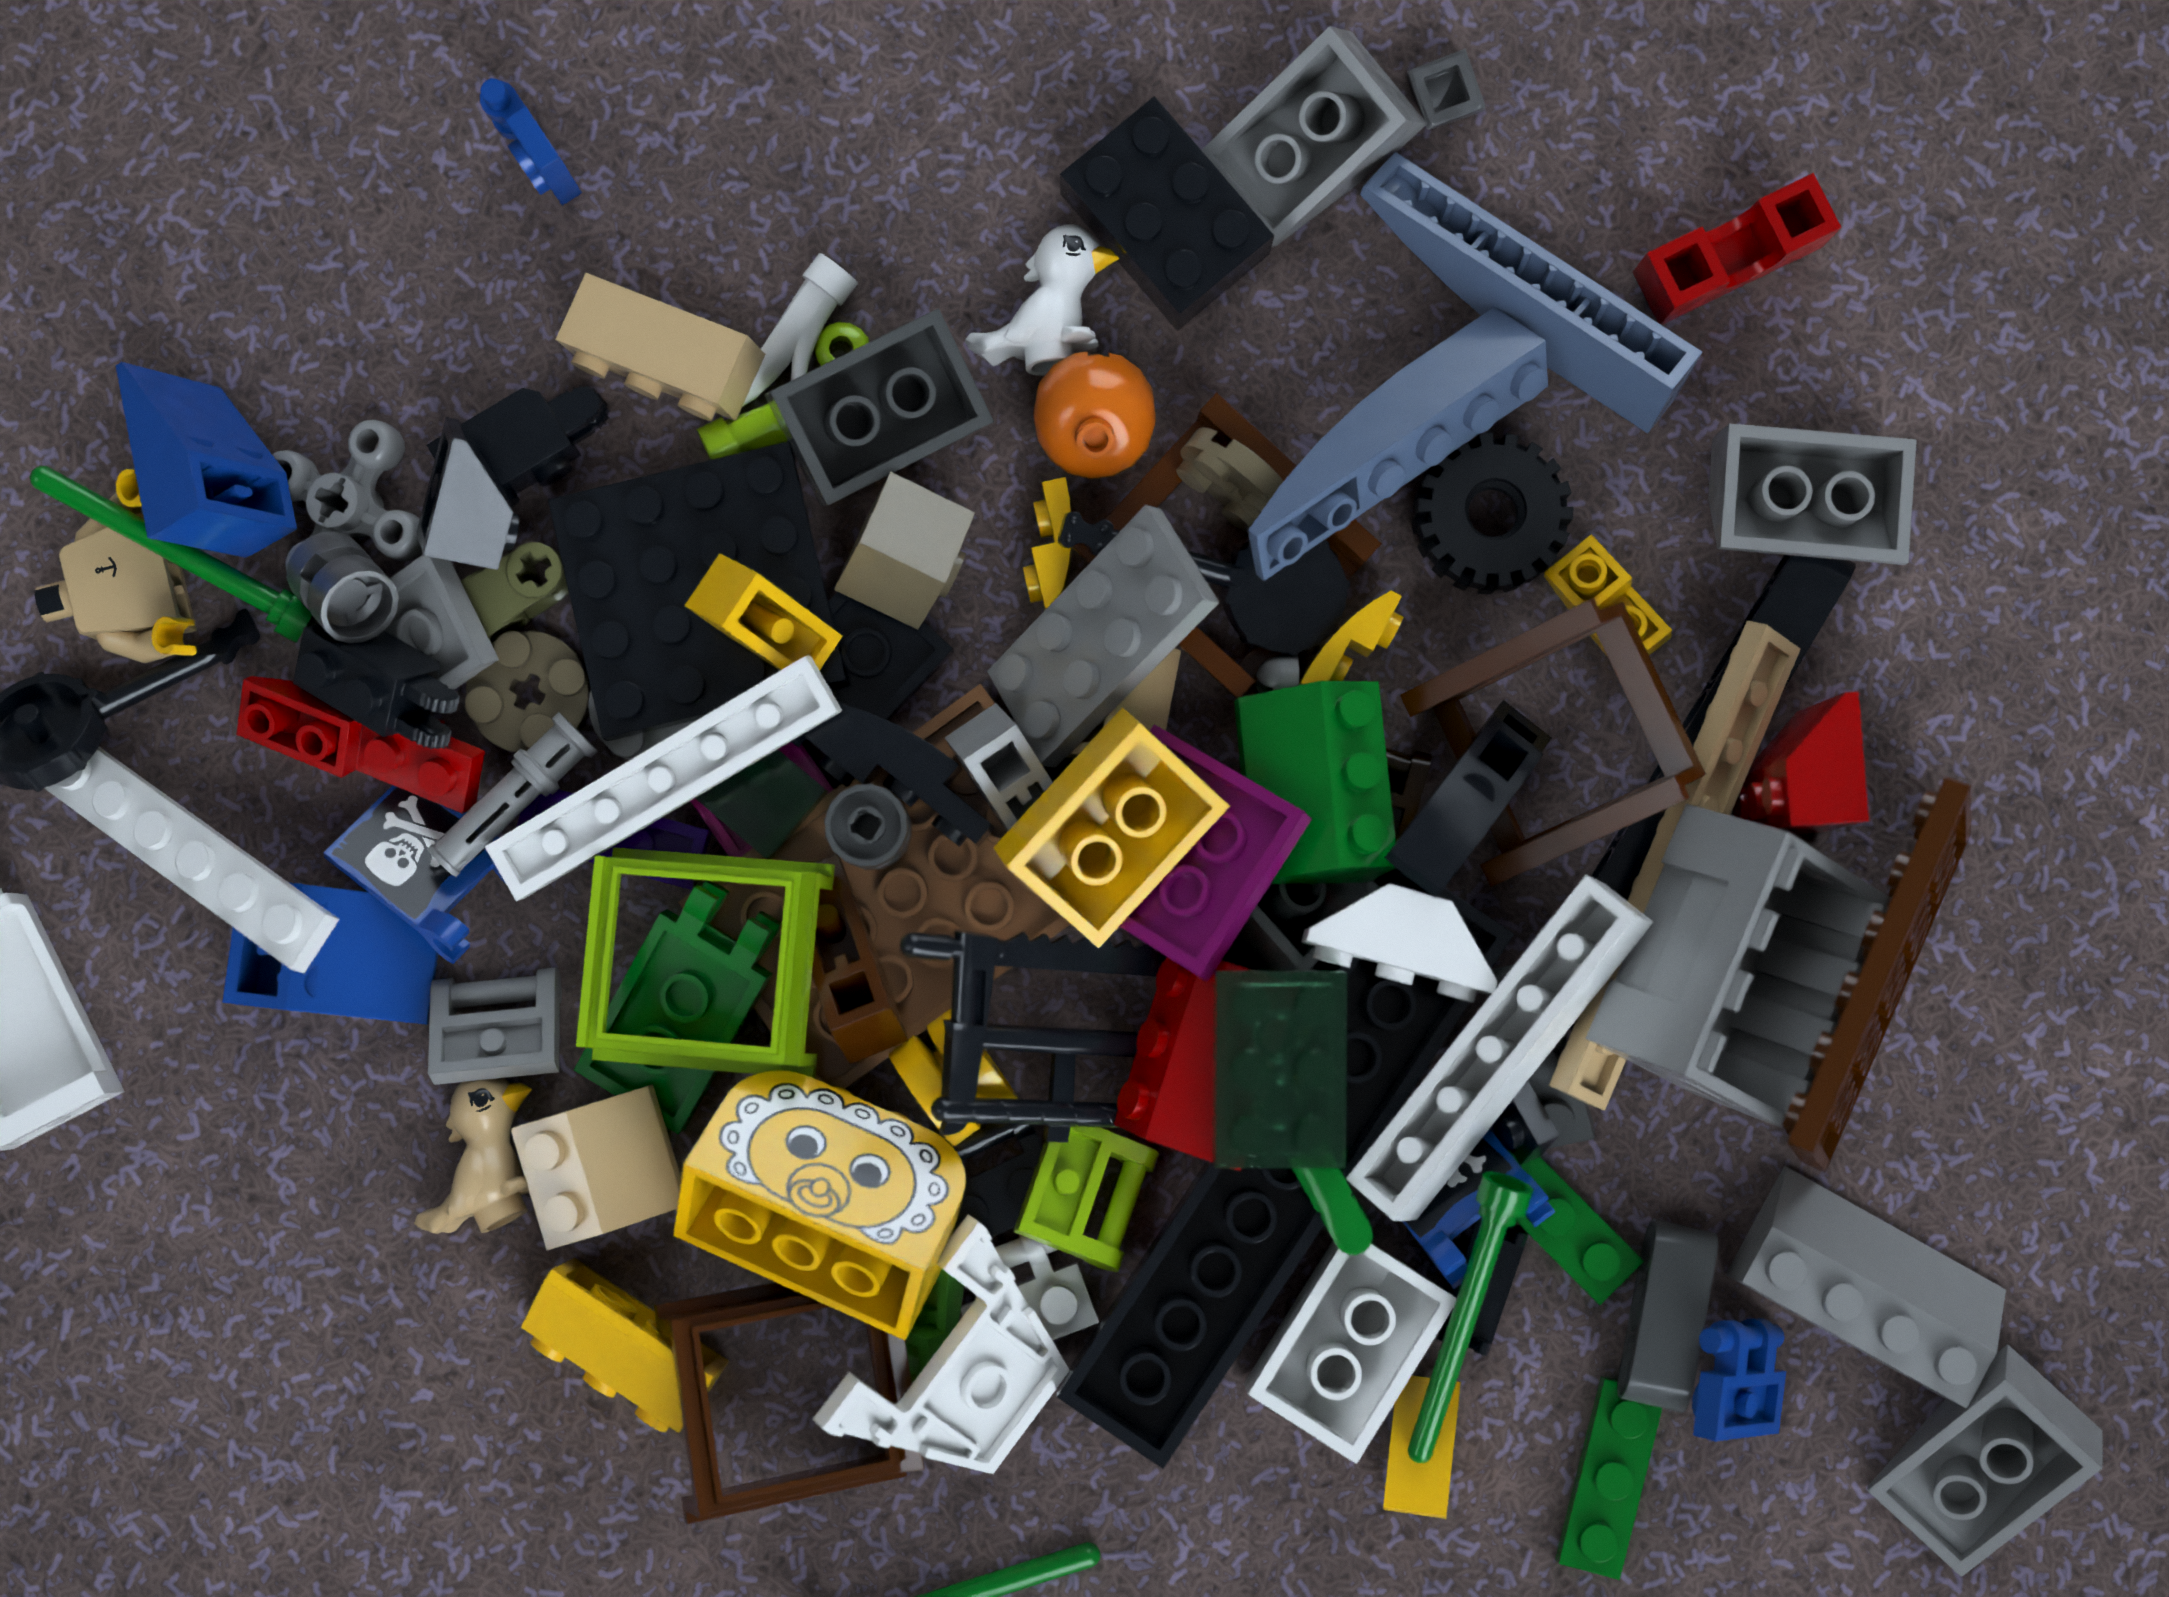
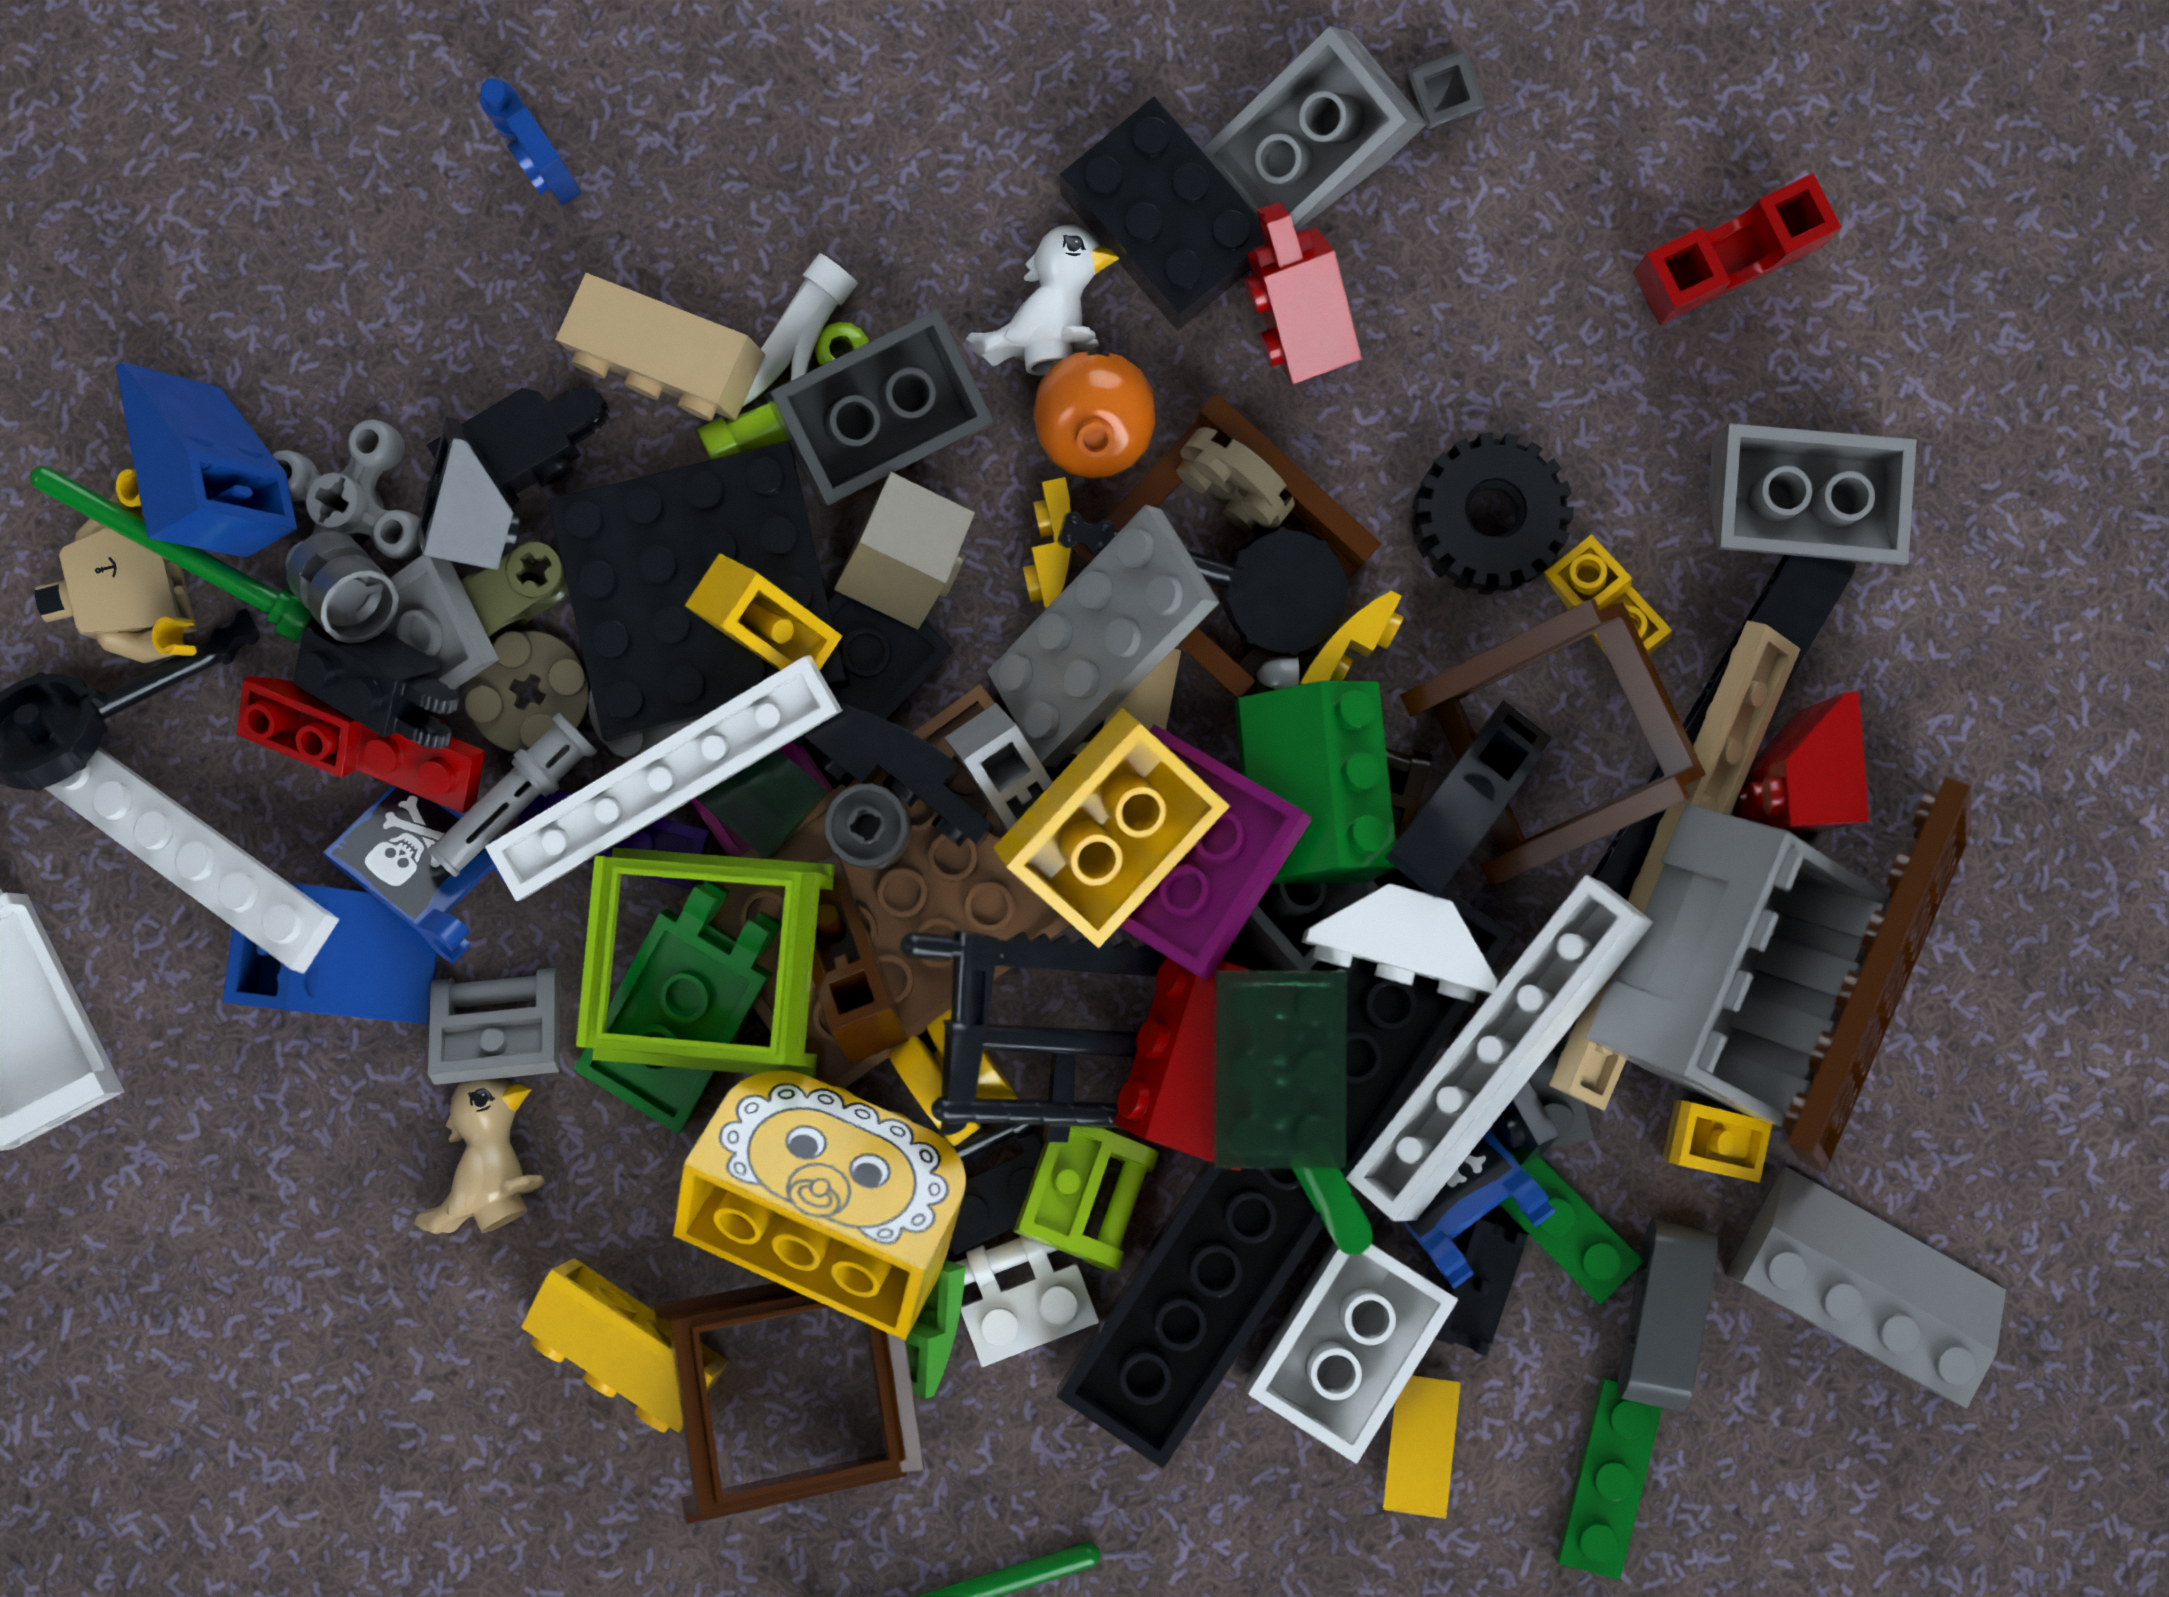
(598, 1167): tan slope -> none
(978, 1384): white wing -> none
(1301, 299): none -> hinge
(1400, 434): sand blue slope -> none
(1501, 1203): green piece -> none
(1587, 329): sand blue slope -> none
(1716, 1141): none -> yellow slope
(1744, 1388): blue plate -> none
(1990, 1468): light grey slope -> none

